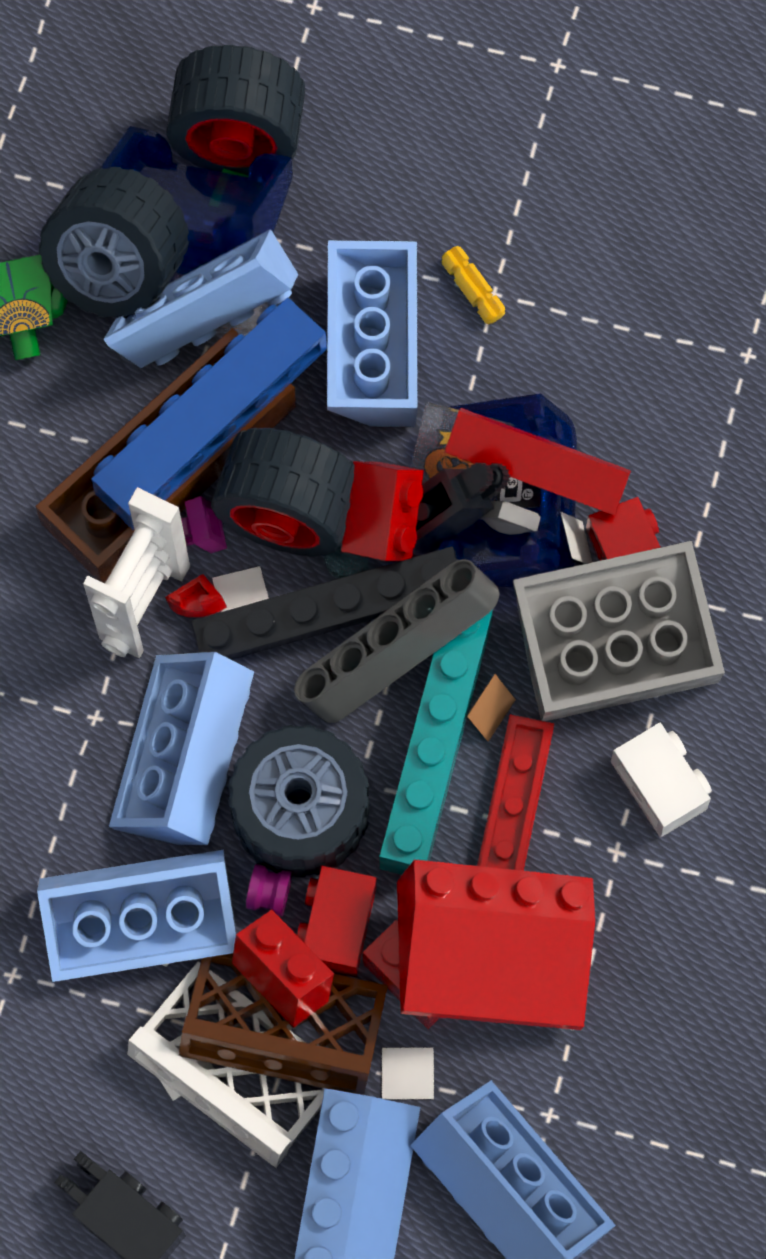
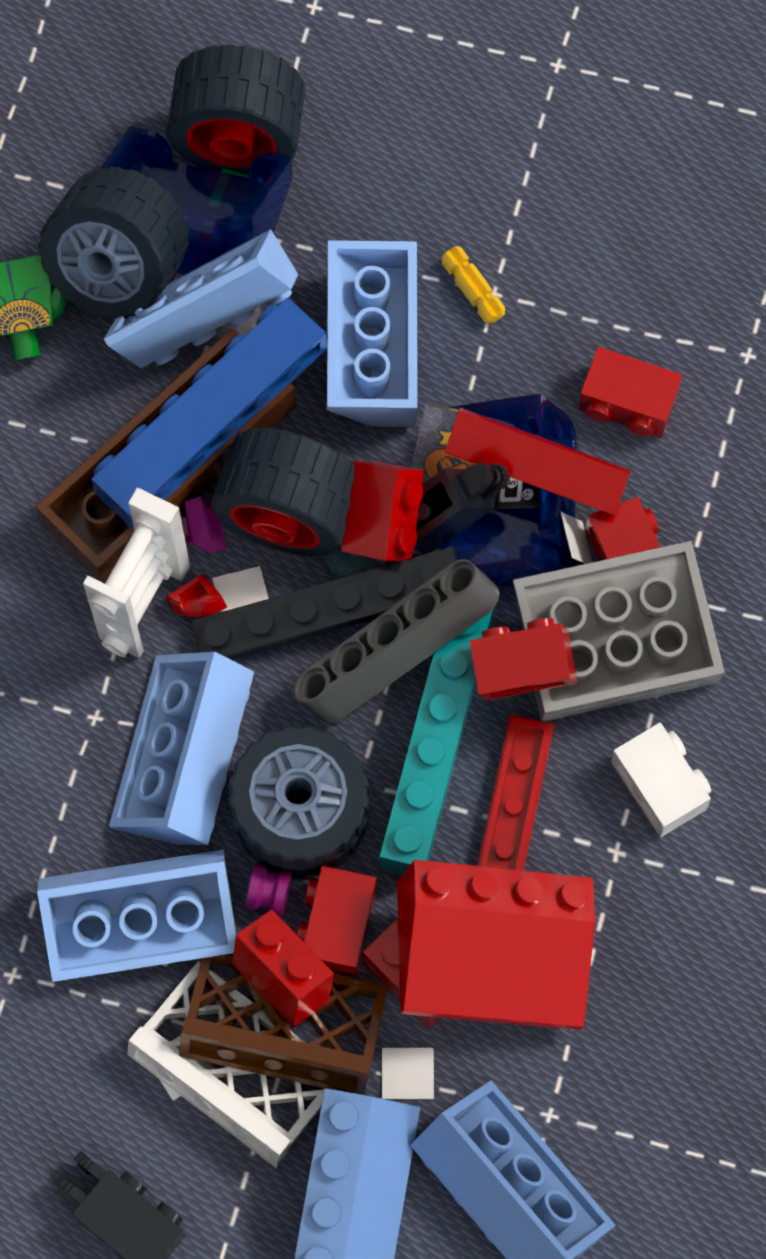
(491, 707): medium nougat sticker -> none
(511, 518): light grey tile -> none
(523, 659): none -> red brick
(629, 393): none -> red brick

